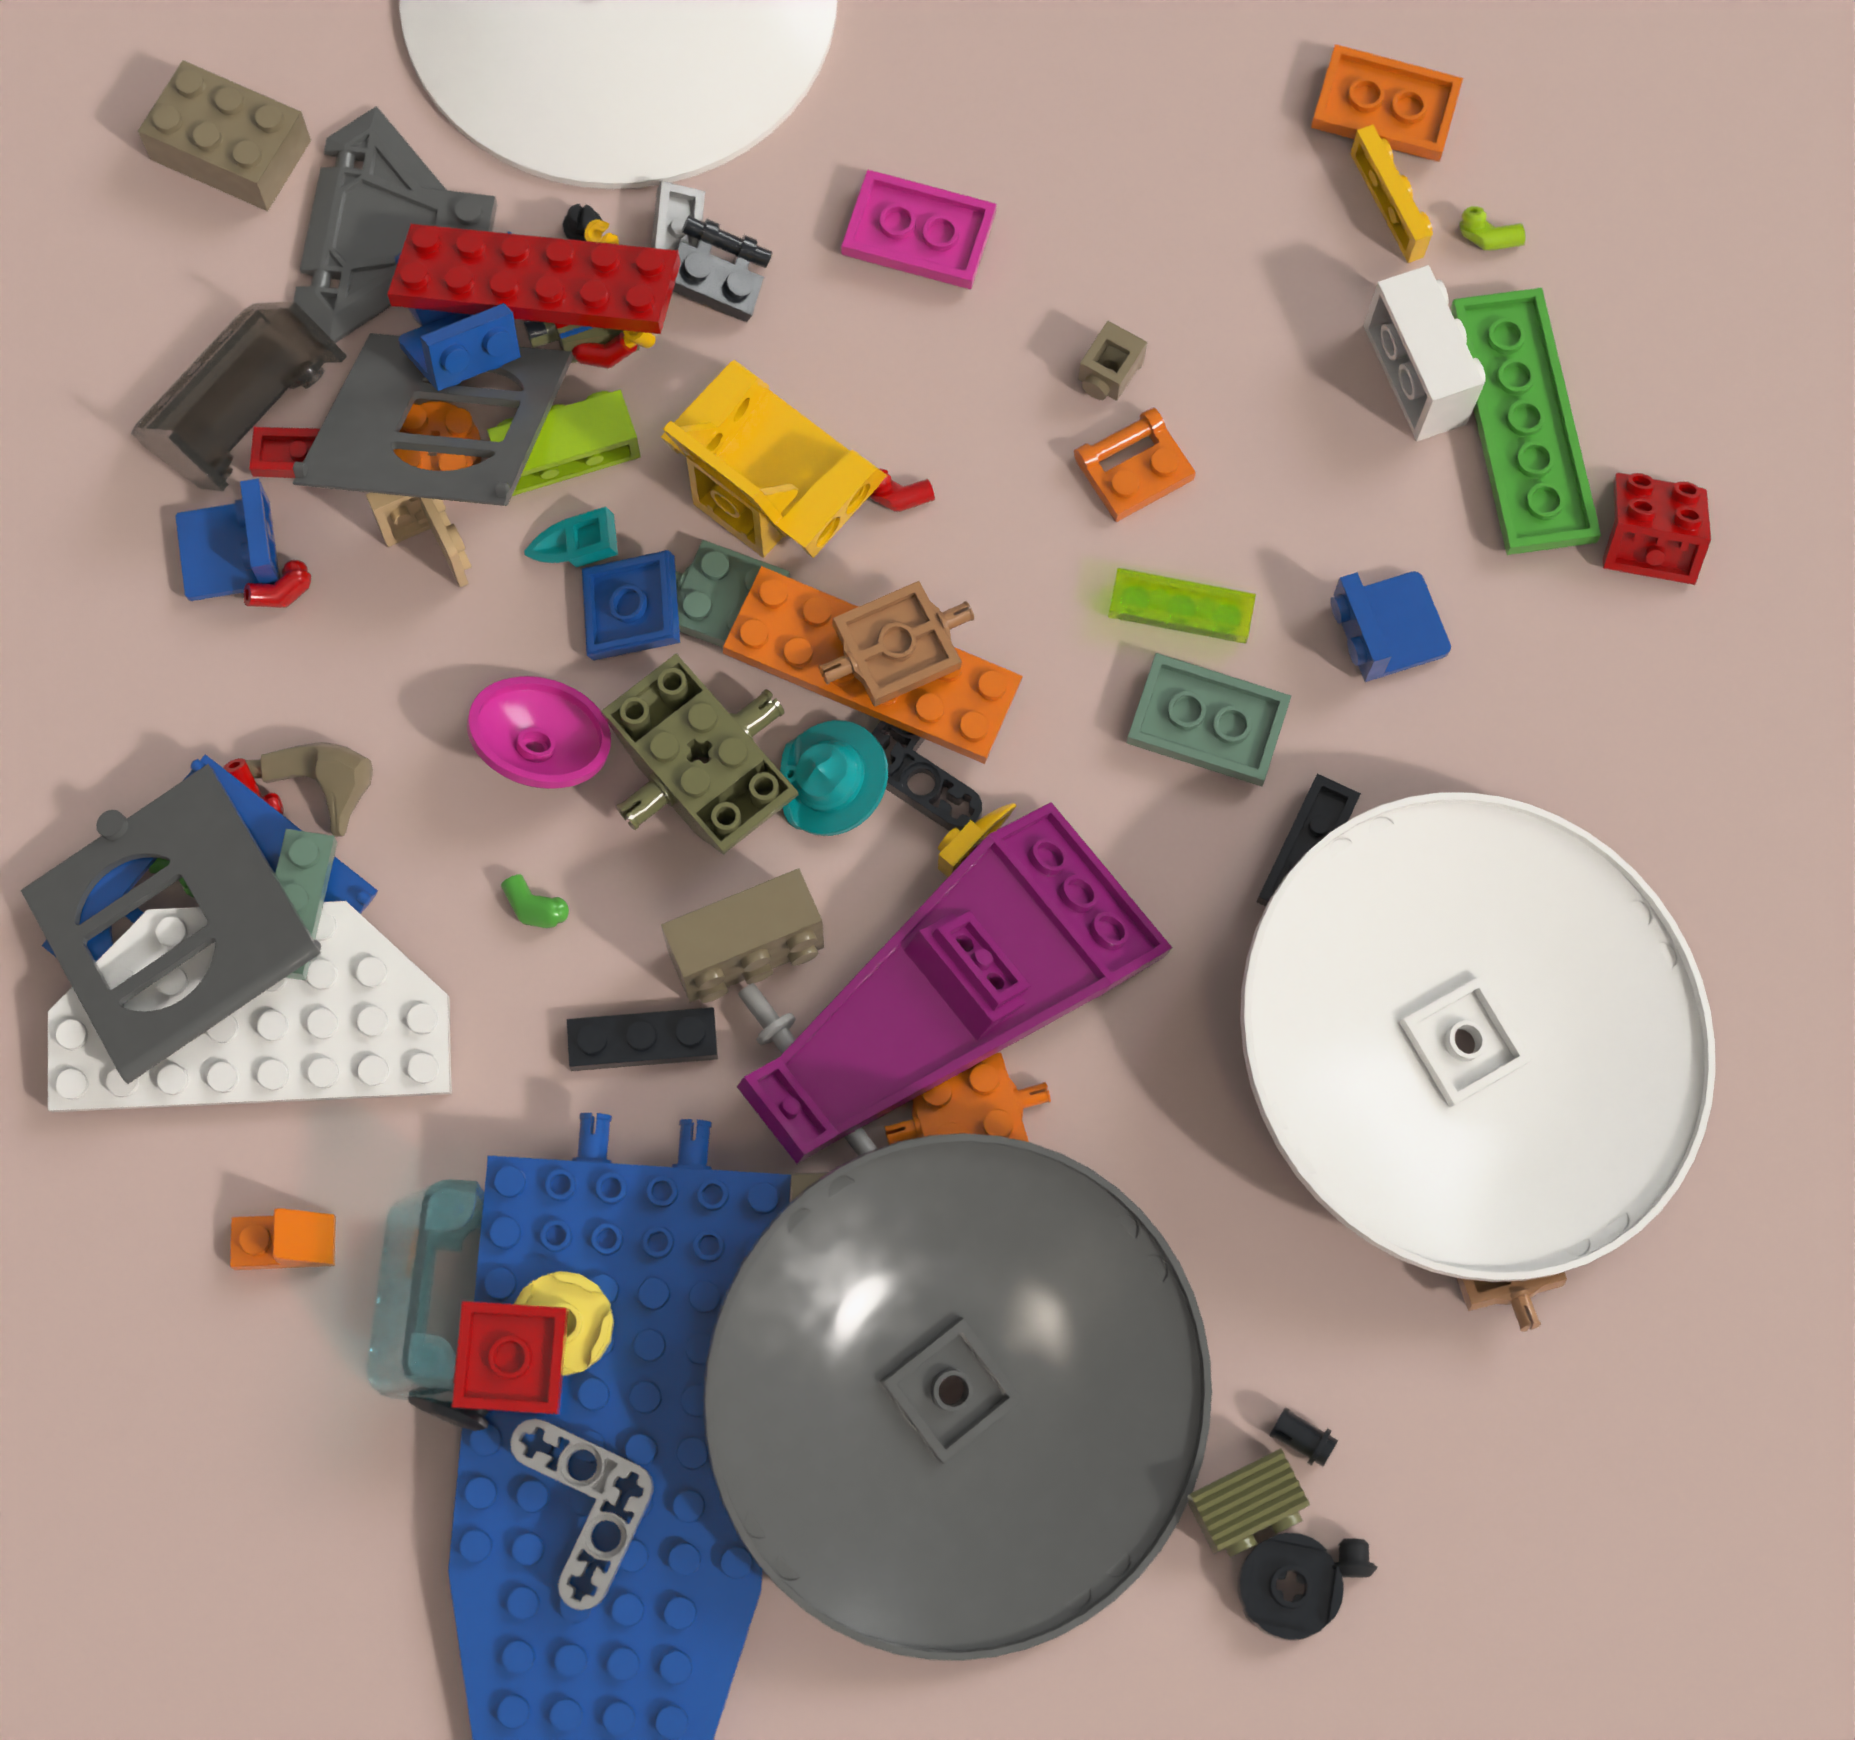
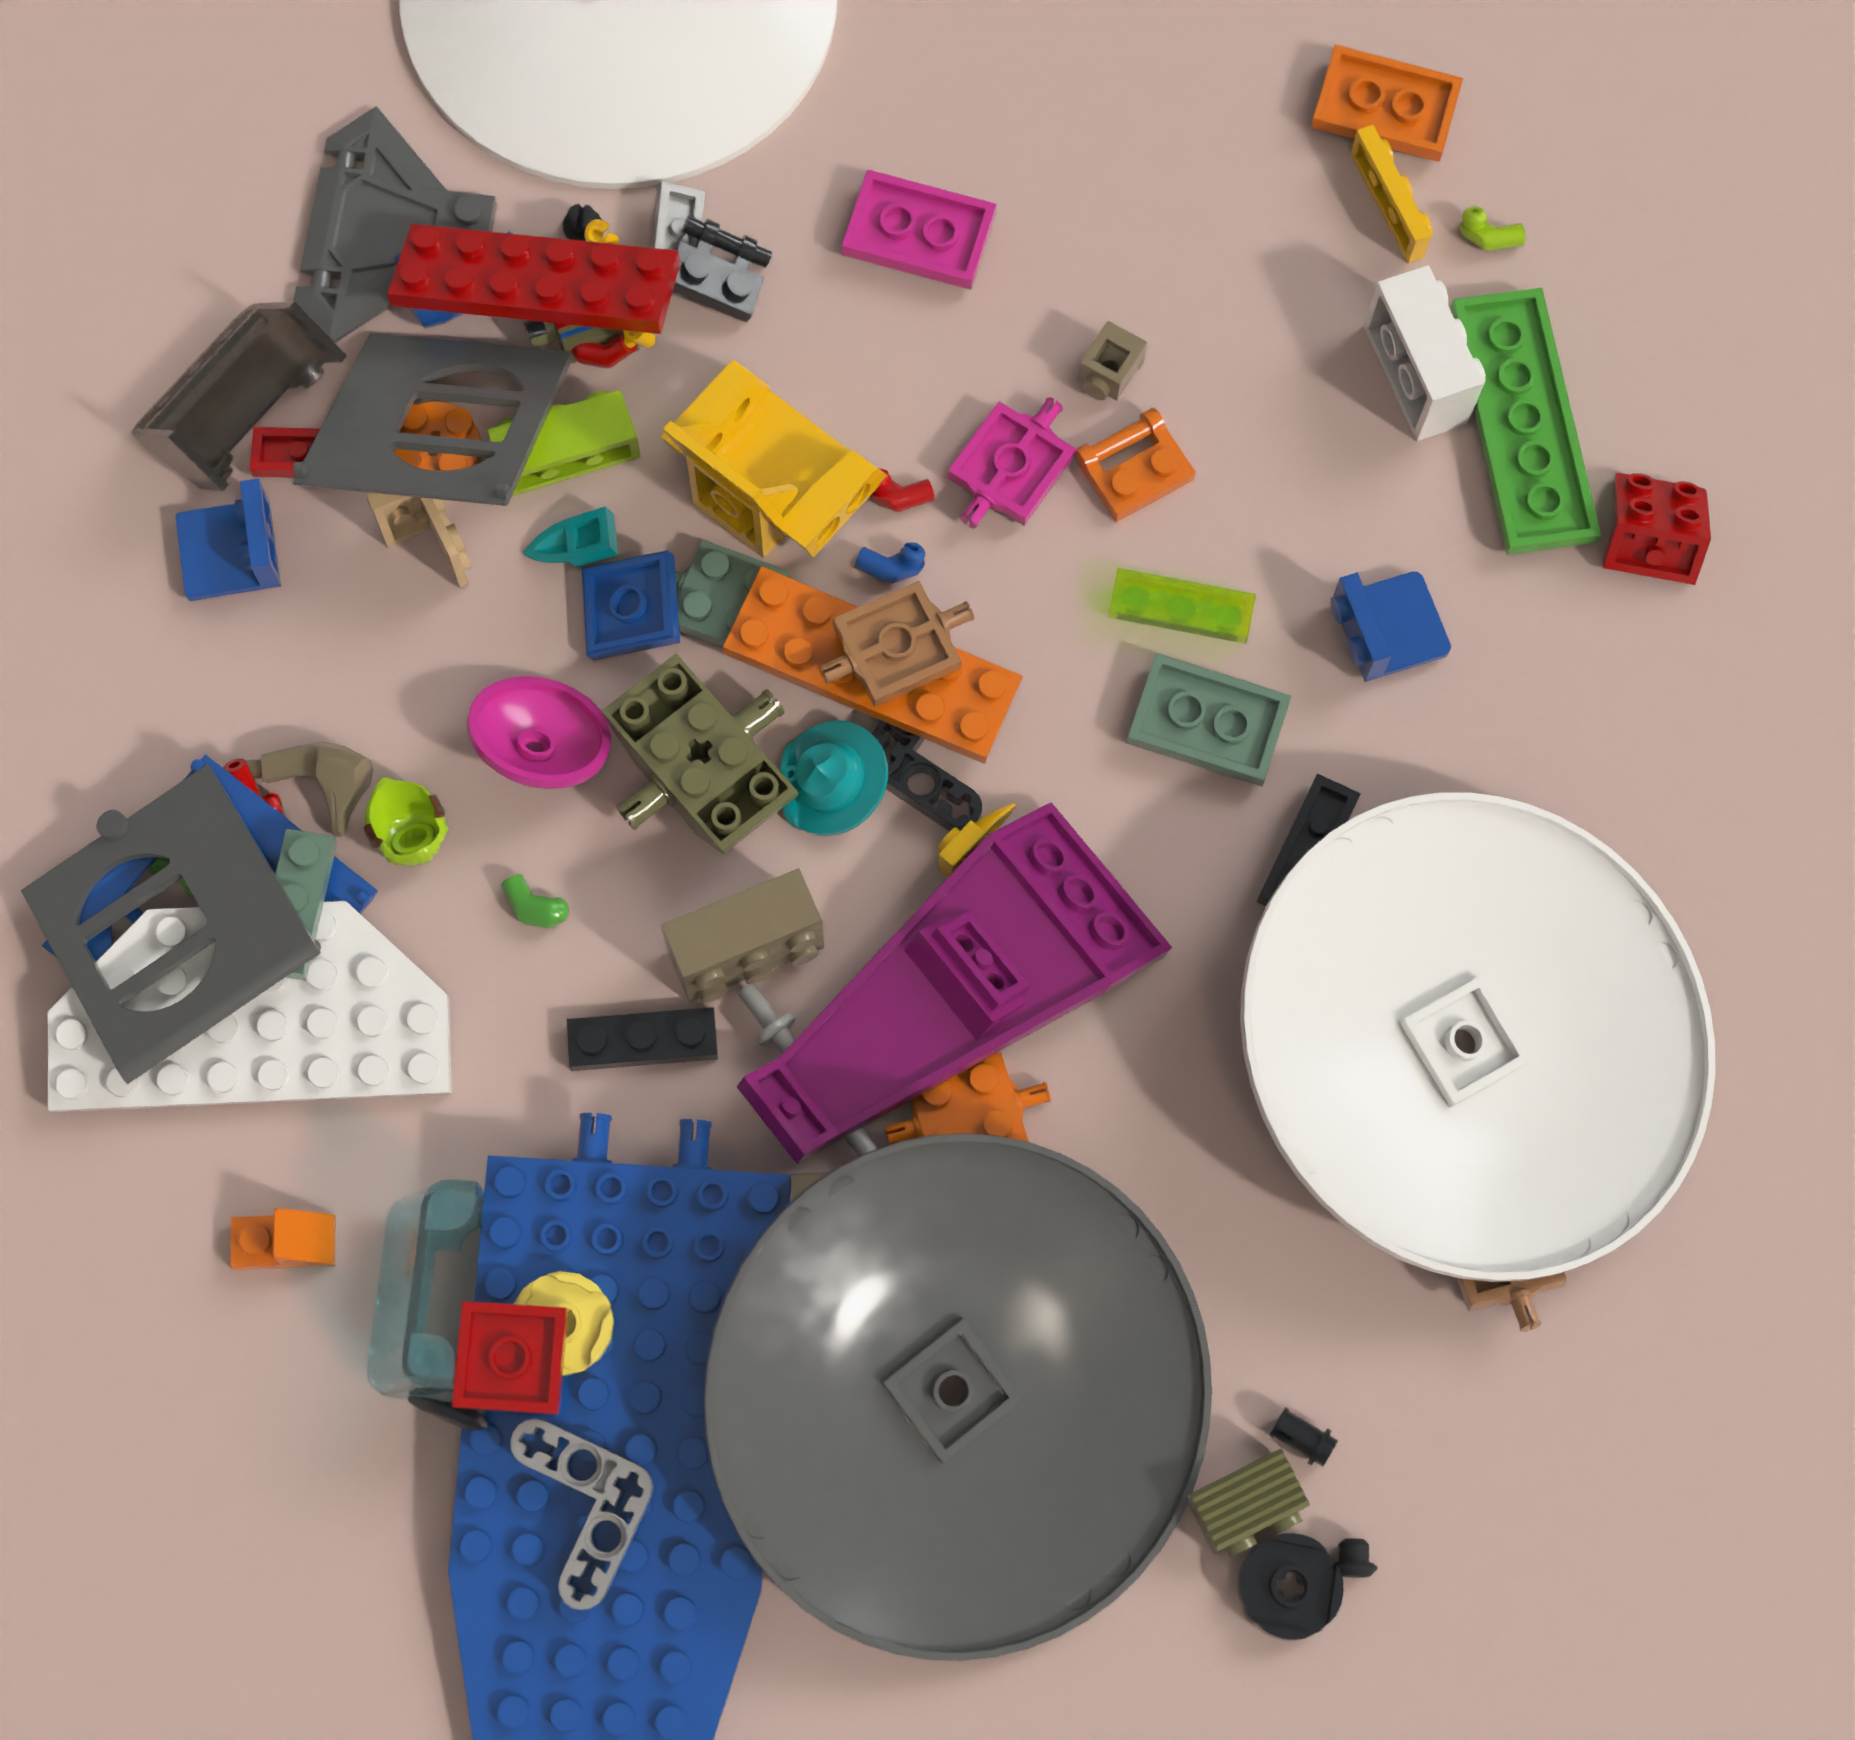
(225, 135): dark tan brick -> none
(284, 591): red arm -> none
(405, 822): none -> lime hair
(462, 345): blue bracket -> none
(895, 568): none -> blue arm
(1011, 463): none -> dark pink plate

